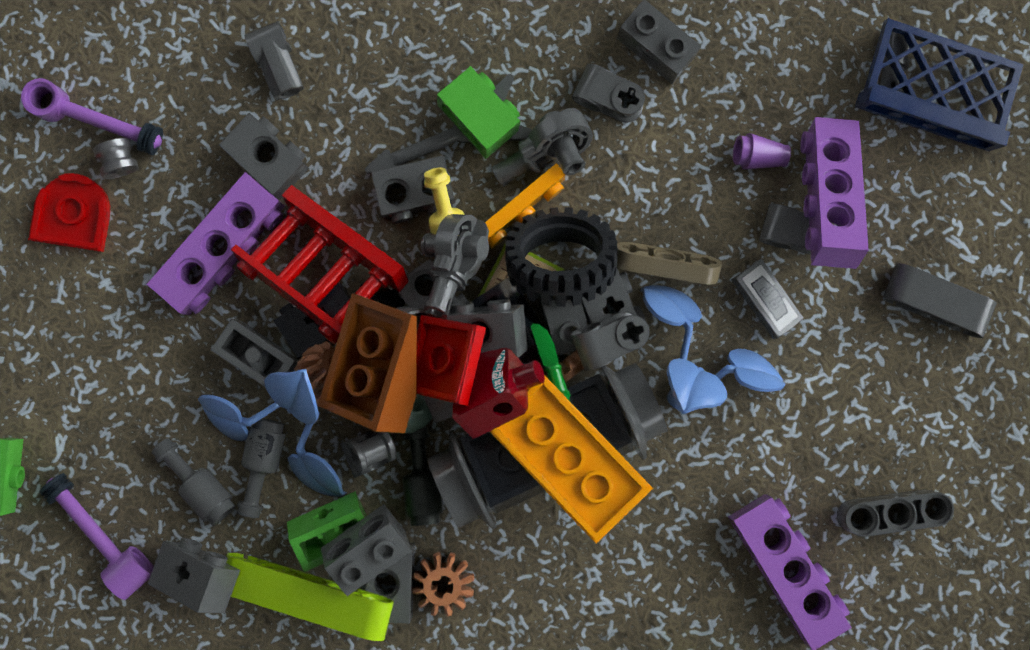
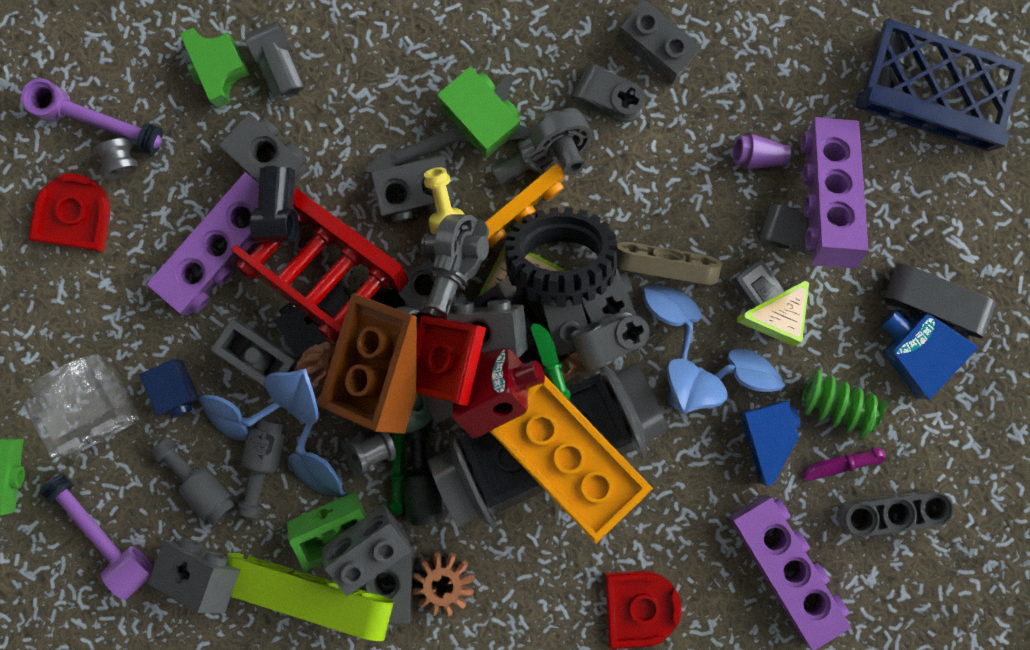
(80, 406): none -> clear piece
(170, 388): none -> dark blue brick
(214, 64): none -> bright green brick
(275, 217): none -> black piece
(397, 503): none -> green piece
(640, 608): none -> red tile
(770, 437): none -> blue slope
(781, 316): none -> tile
(842, 404): none -> bright green piece
(843, 464): none -> magenta piece
(925, 352): none -> blue torso

